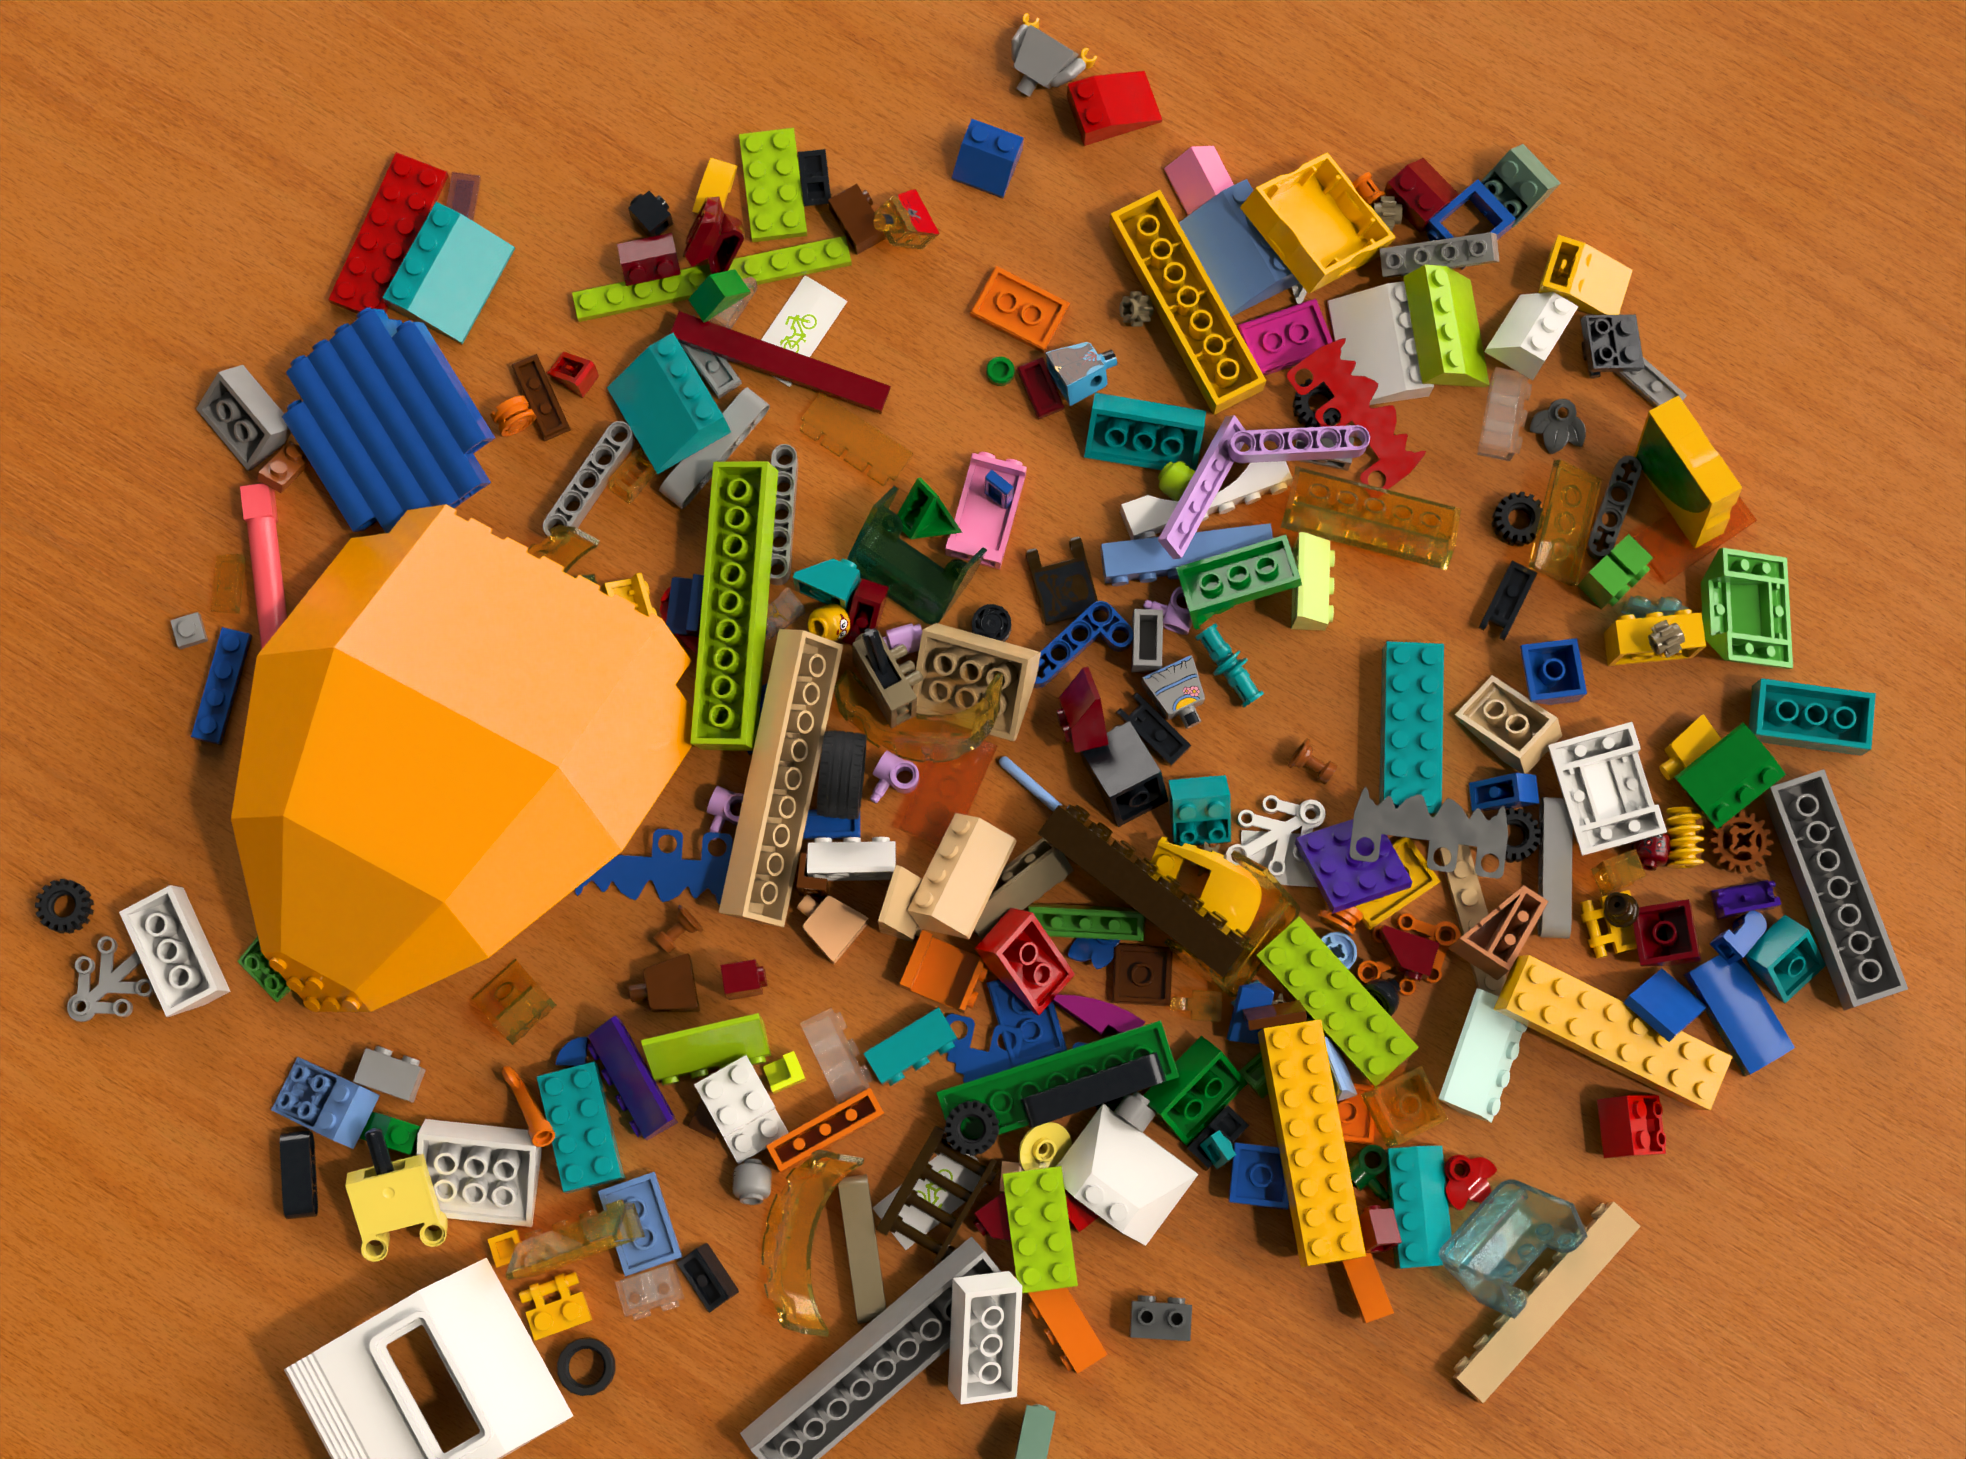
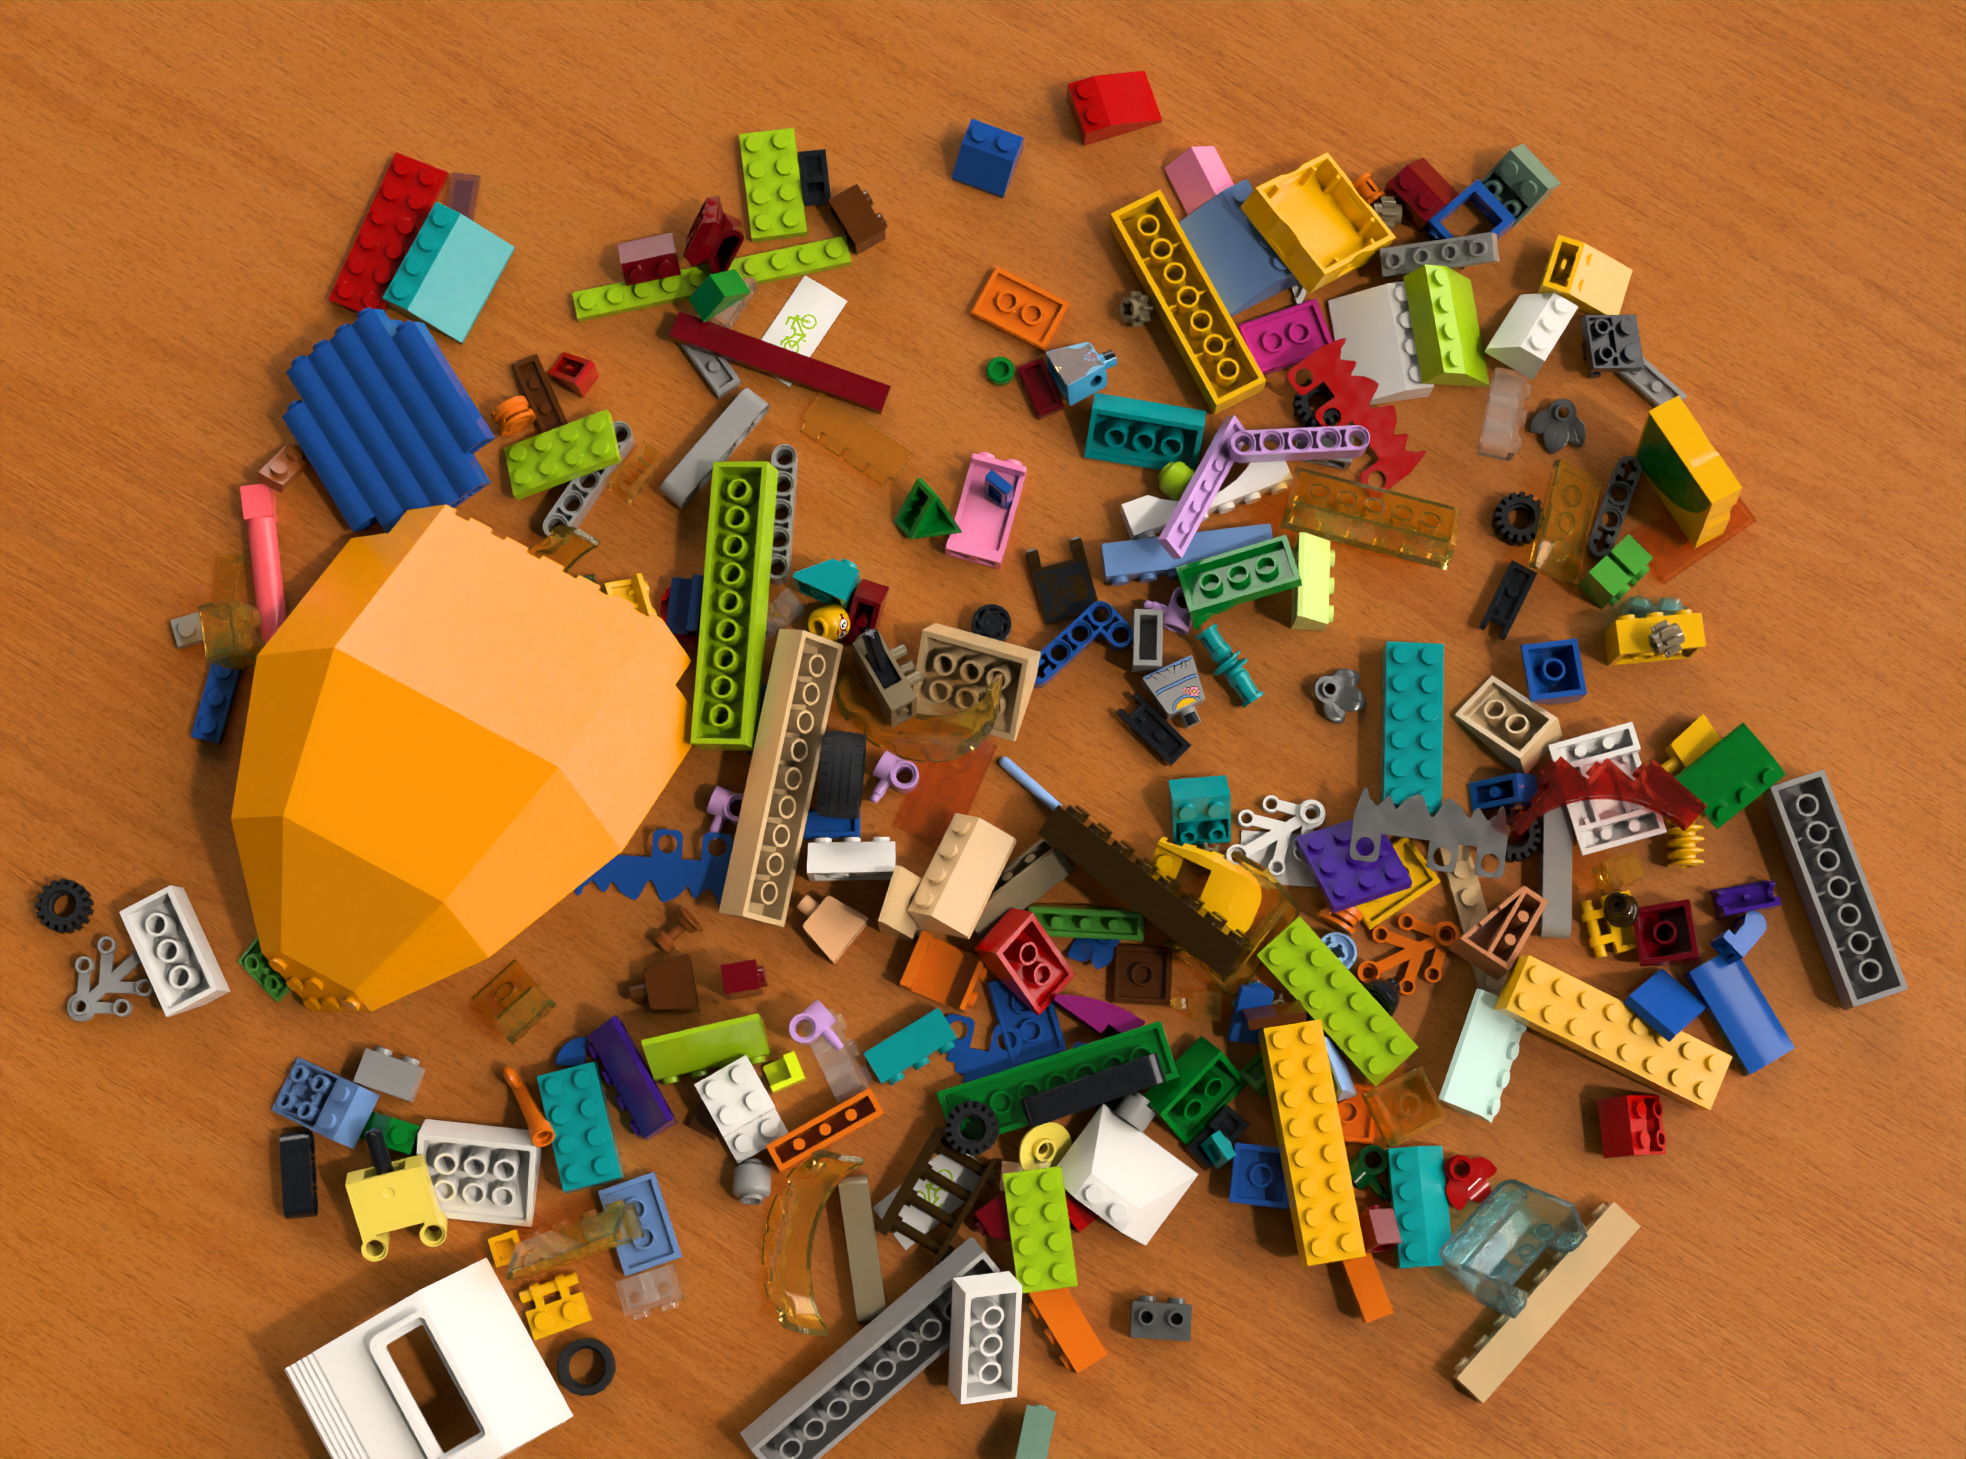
(231, 633): none -> clear yellow brick
(244, 416): light grey slope -> none
(562, 454): none -> lime plate
(650, 214): black brick -> none
(667, 404): teal slope -> none
(708, 1277): black slope -> none
(715, 182): yellow slope -> none
(810, 885): reddish brown panel -> none
(821, 1021): none -> lavender piece
(906, 221): clear yellow torso -> none
(907, 635): lavender brick -> none
(911, 577): clear green windscreen -> none
(1044, 58): light grey torso -> none
(1082, 713): dark red slope -> none
(1125, 775): black slope -> none
(1304, 756): dark orange piece -> none
(1343, 695): none -> dark grey plate
(1409, 952): dark red slope -> none
(1652, 789): none -> clear red arch
(1653, 851): dark red head -> none
(1748, 608): bright green slope -> none
(1748, 849): dark orange gear -> none
(1785, 958): teal slope -> none
(1812, 716): teal brick -> none

